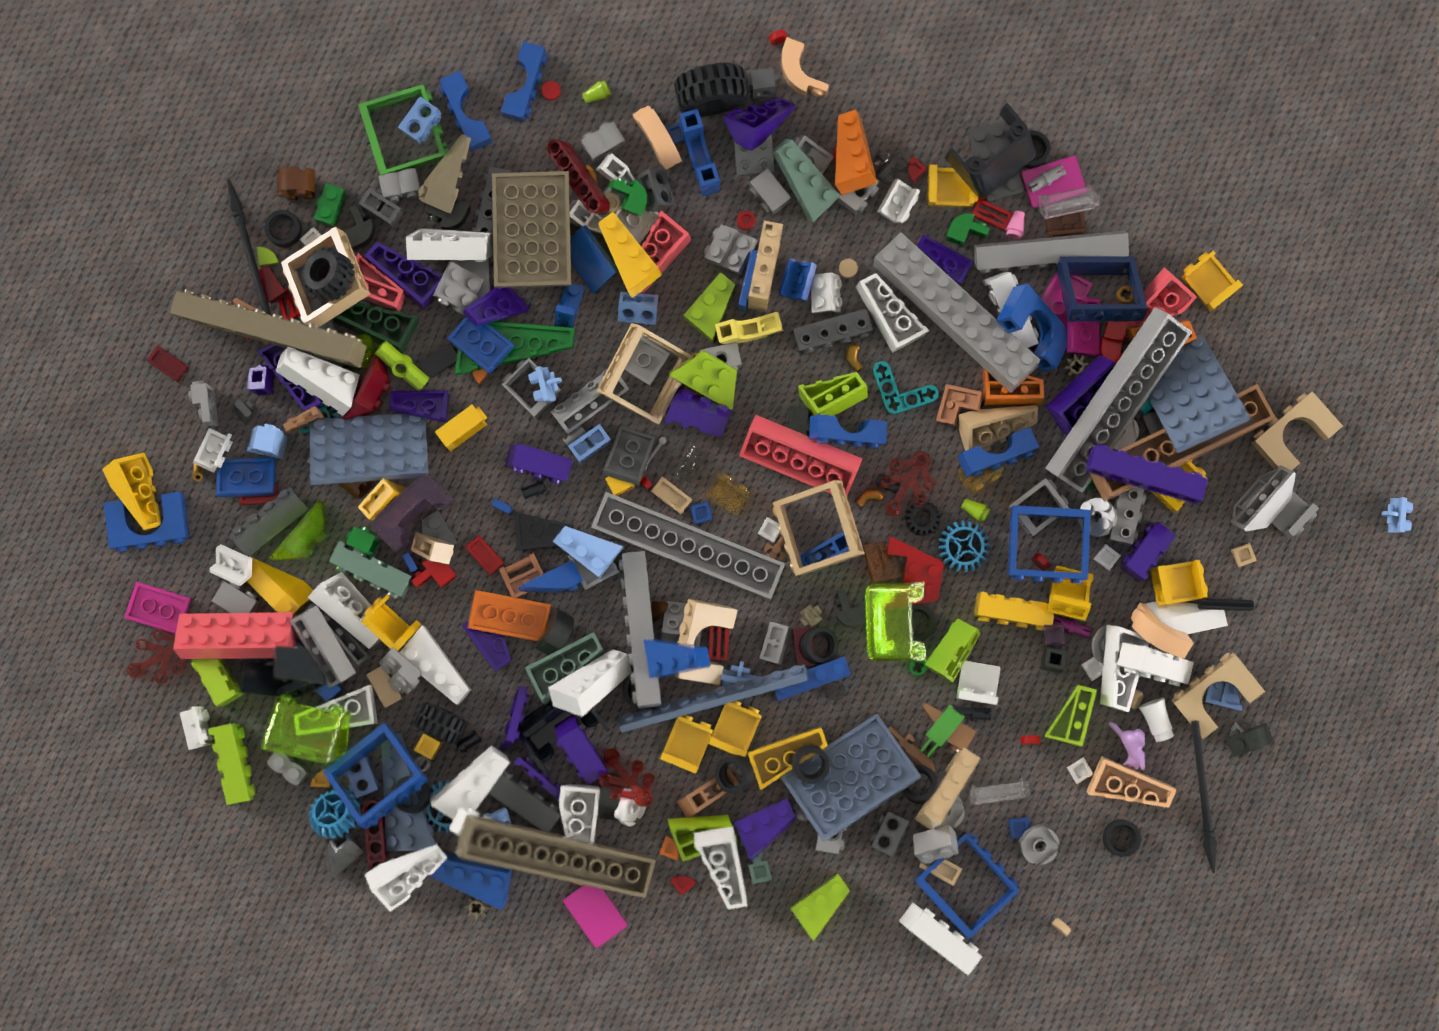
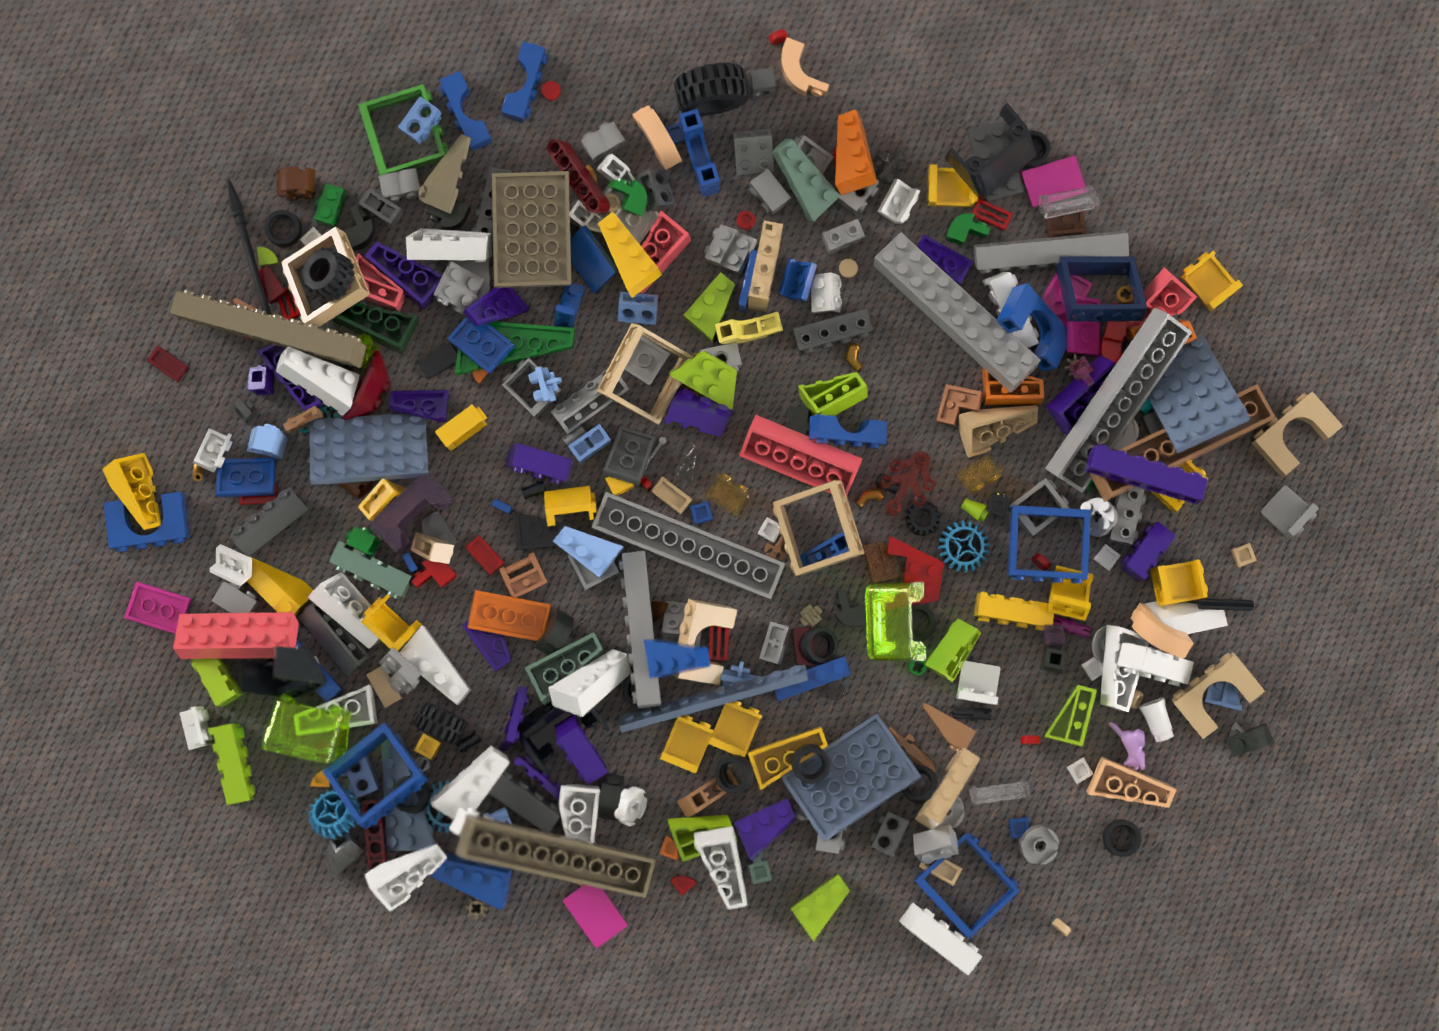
(164, 655): clear red plant -> none
(203, 397): light grey plate -> none
(292, 771): light grey brick -> none
(303, 536): clear neon green wedge -> none
(324, 646): light grey brick -> none
(393, 358): lime piece -> none
(555, 581): blue slope -> none
(569, 501): none -> yellow panel
(597, 92): lime cone -> none
(641, 796): clear red plant -> none
(757, 123): dark purple wedge -> none
(843, 236): none -> light grey brick
(891, 316): white wedge -> none
(900, 398): teal beam -> none
(915, 169): red tile -> none
(943, 728): bright green arm -> none
(977, 461): blue arch -> none
(998, 504): none -> black bracket
(1015, 228): bright pink cone -> none
(1046, 178): light grey pin -> none
(1081, 370): none -> clear pink plate
(1209, 841): black piece -> none
(1264, 499): light grey wedge -> none
(1397, 515): light blue hips -> none

